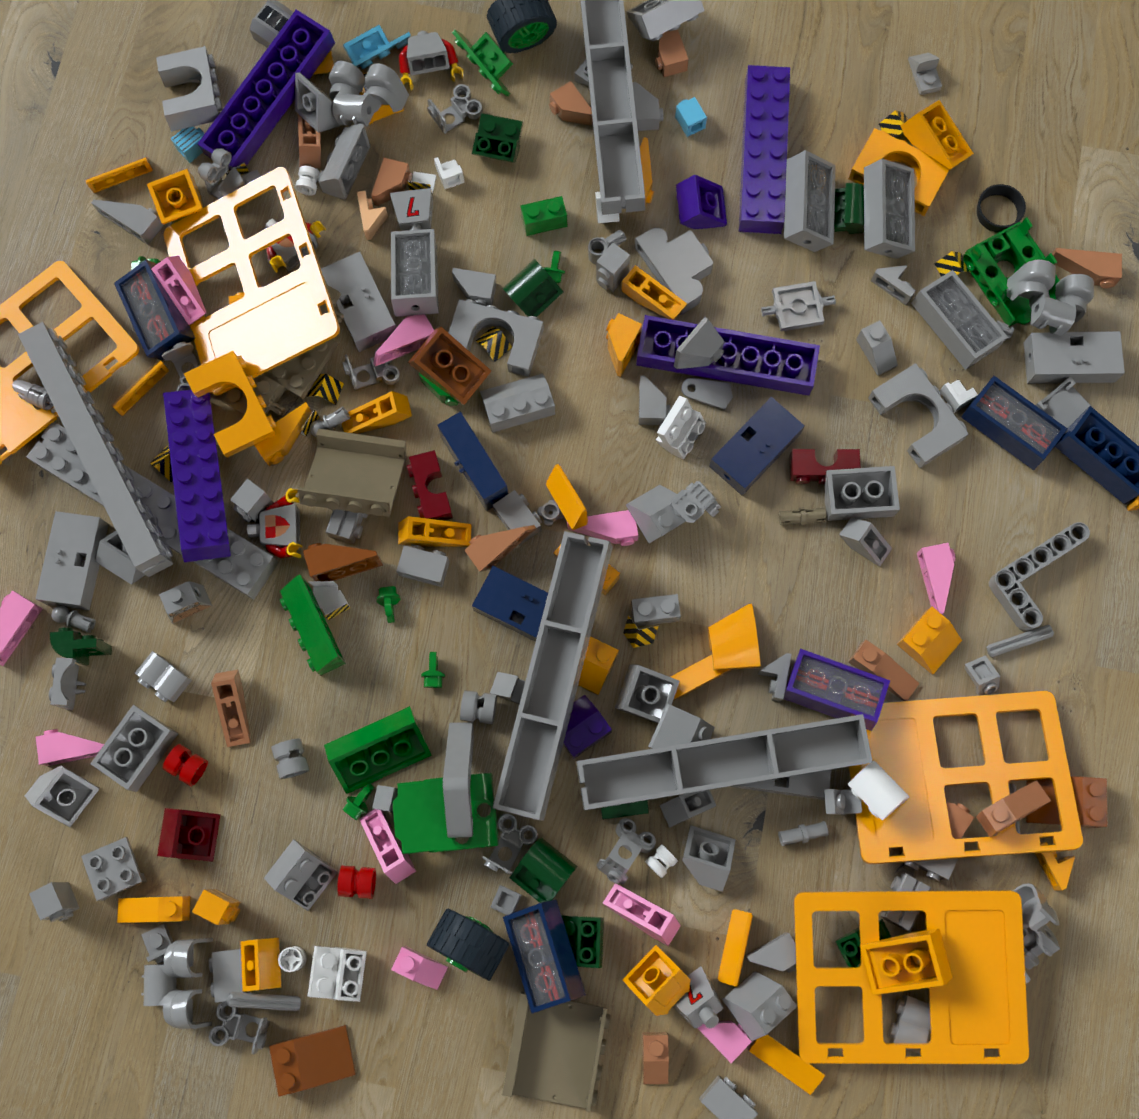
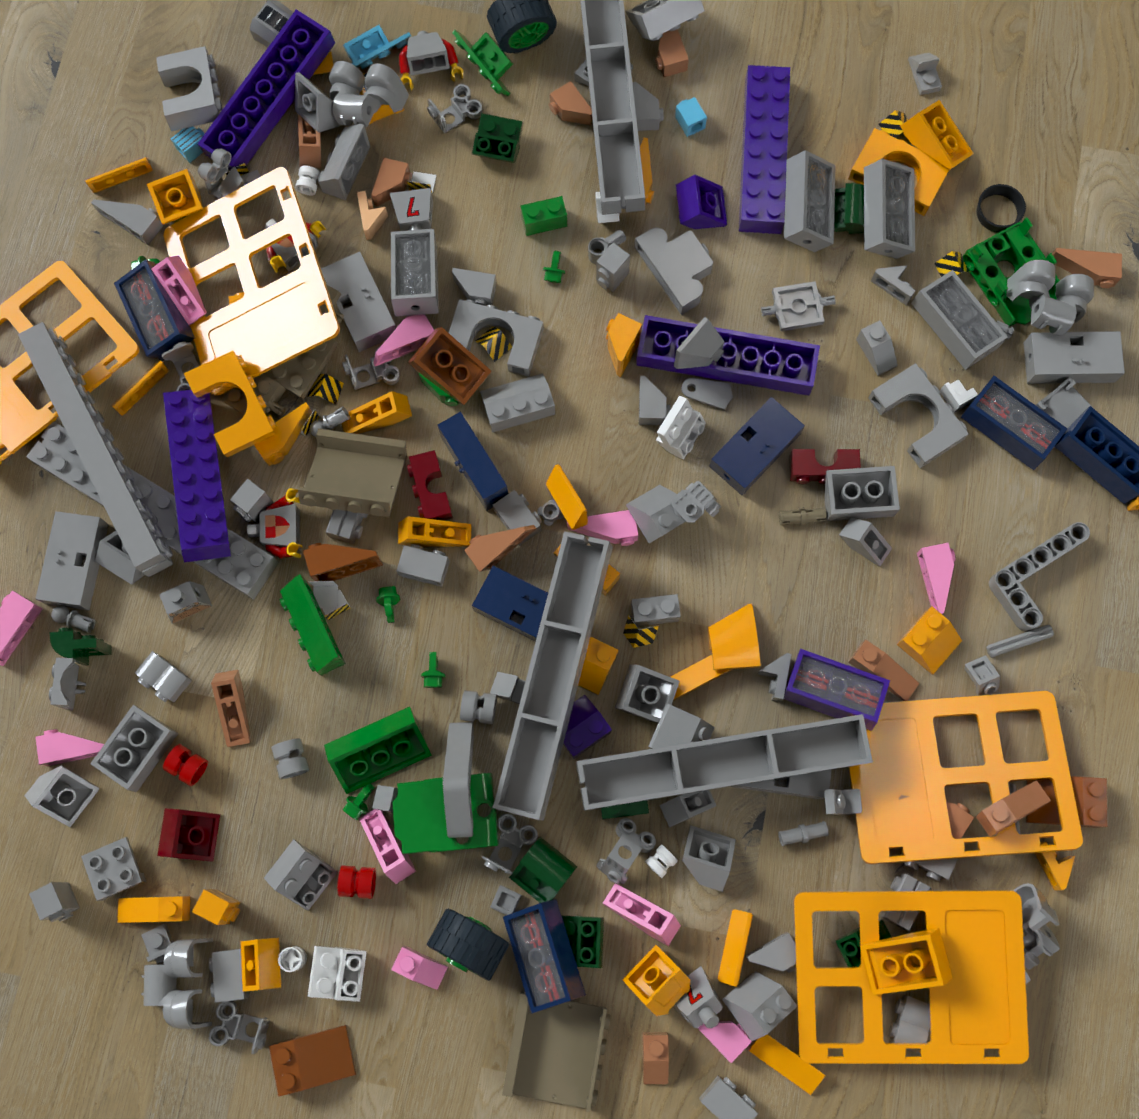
(32, 394): light grey hinge -> none
(163, 463): sticker -> none
(264, 1001): light grey axle -> none
(449, 173): white panel -> none
(533, 289): dark green brick -> none
(652, 294): light orange slope -> none
(877, 790): white brick -> none

